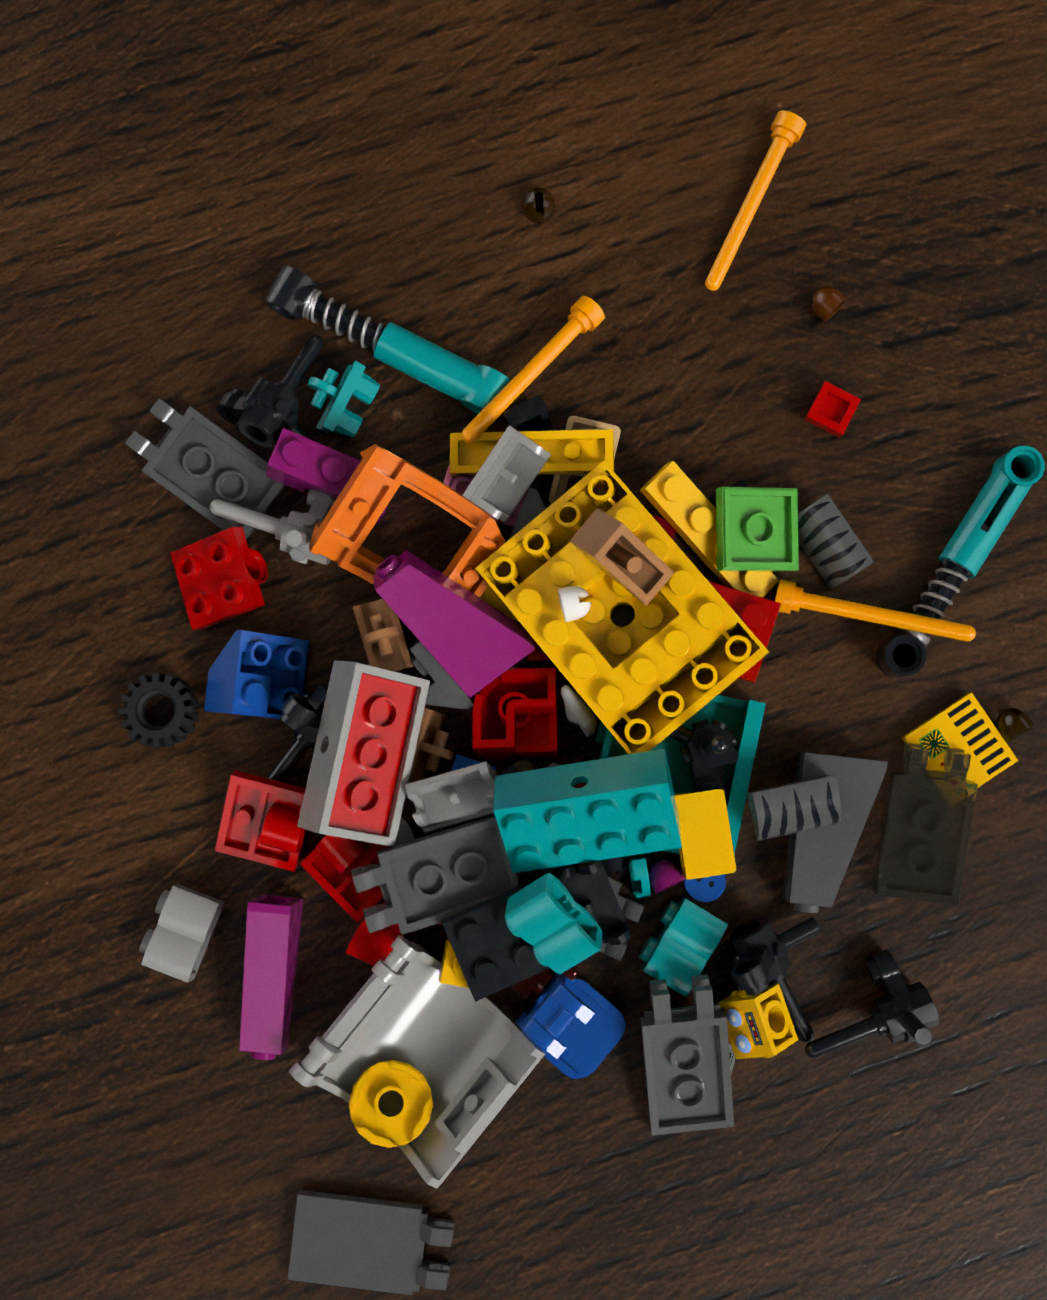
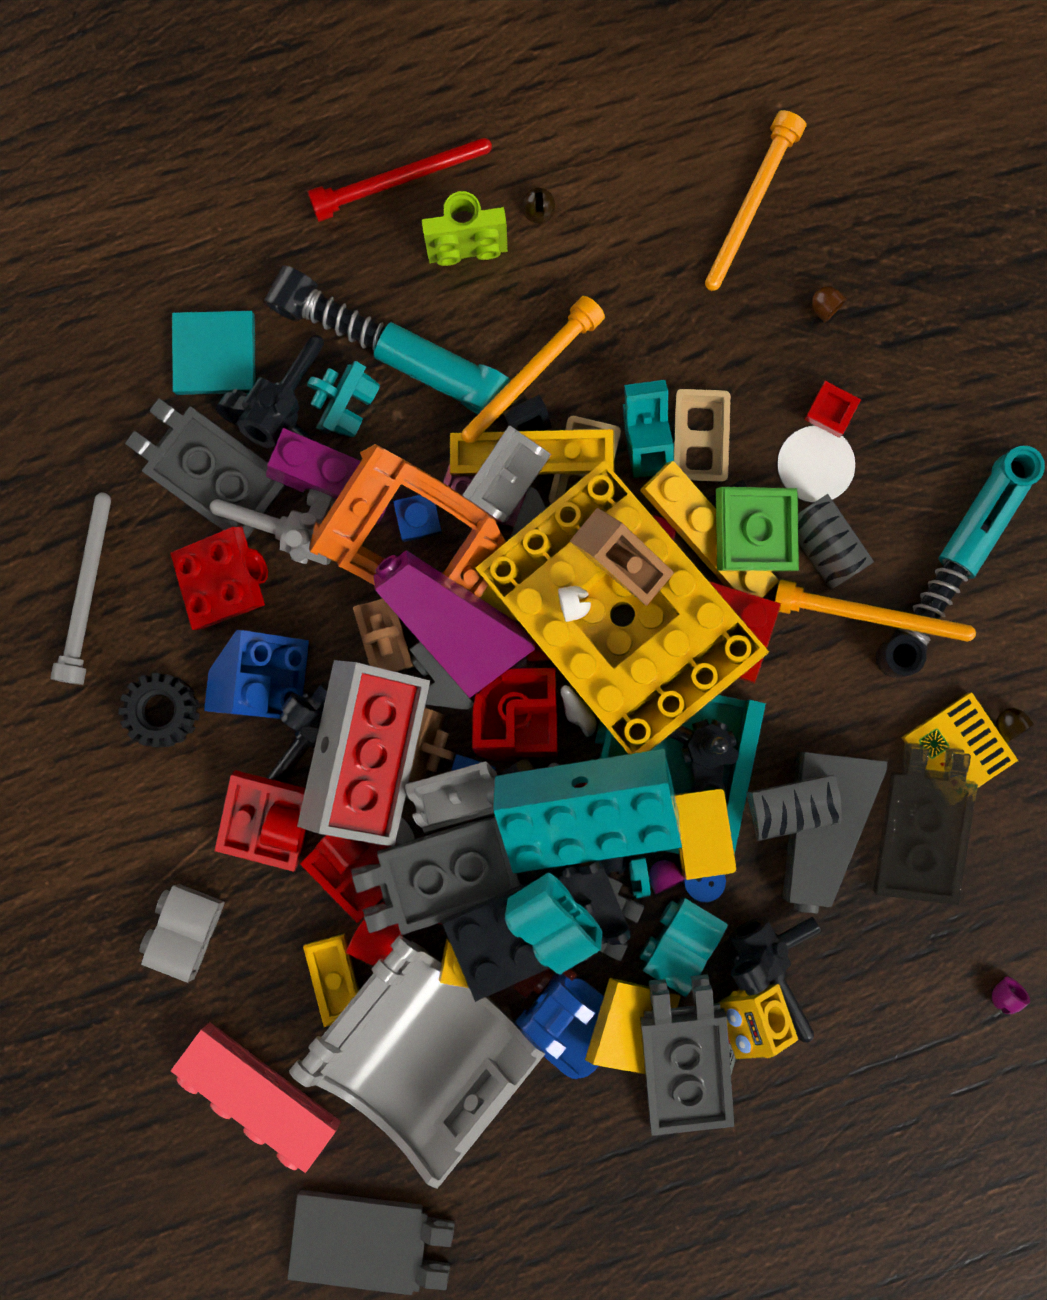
(70, 666): none -> light grey piece
(213, 352): none -> teal tile
(255, 1097): none -> coral brick
(269, 974): magenta slope -> none
(327, 201): none -> red piece
(331, 976): none -> yellow plate
(365, 1098): yellow tile -> none
(417, 518): none -> blue plate
(480, 237): none -> lime plate
(617, 1031): none -> yellow tile
(647, 427): none -> teal brick
(716, 439): none -> tan piece
(816, 463): none -> white sticker
(899, 1014): black piece -> none
(1010, 996): none -> magenta hinge

